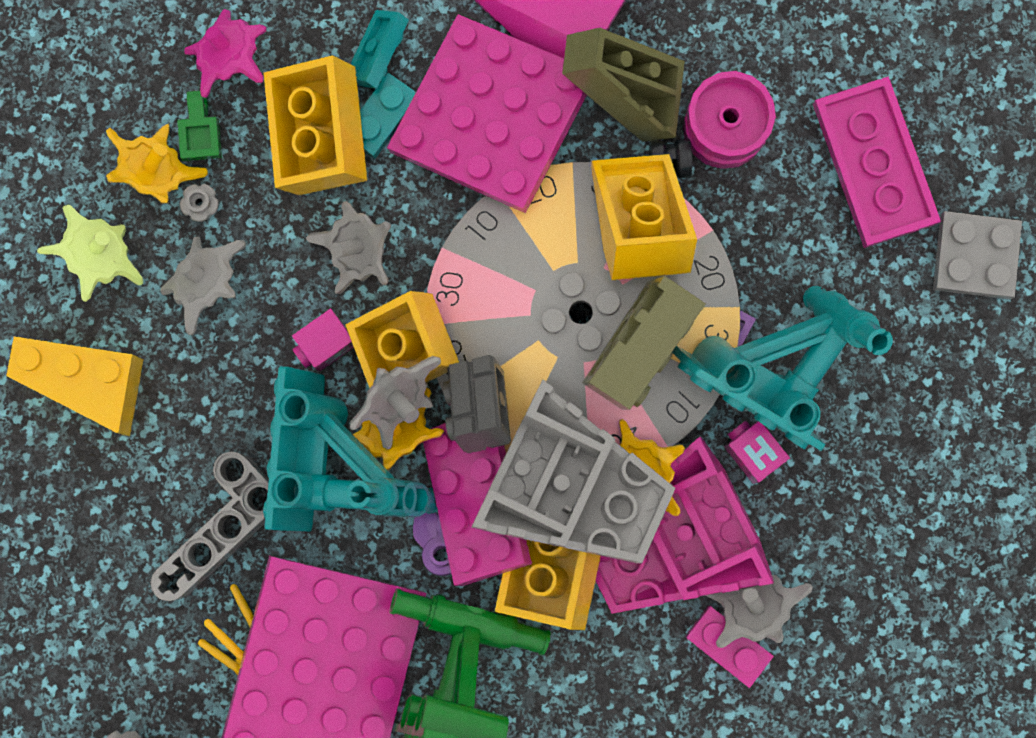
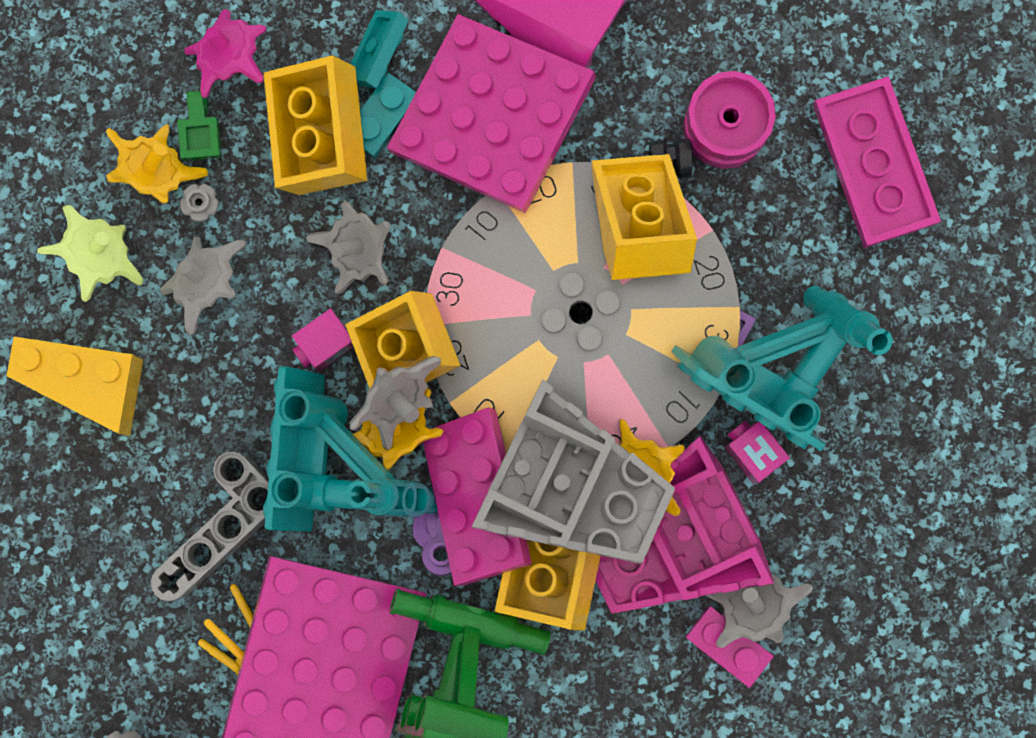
(477, 404): dark grey brick -> none
(627, 81): olive wedge -> none
(643, 342): olive wedge -> none
(977, 255): light grey plate -> none

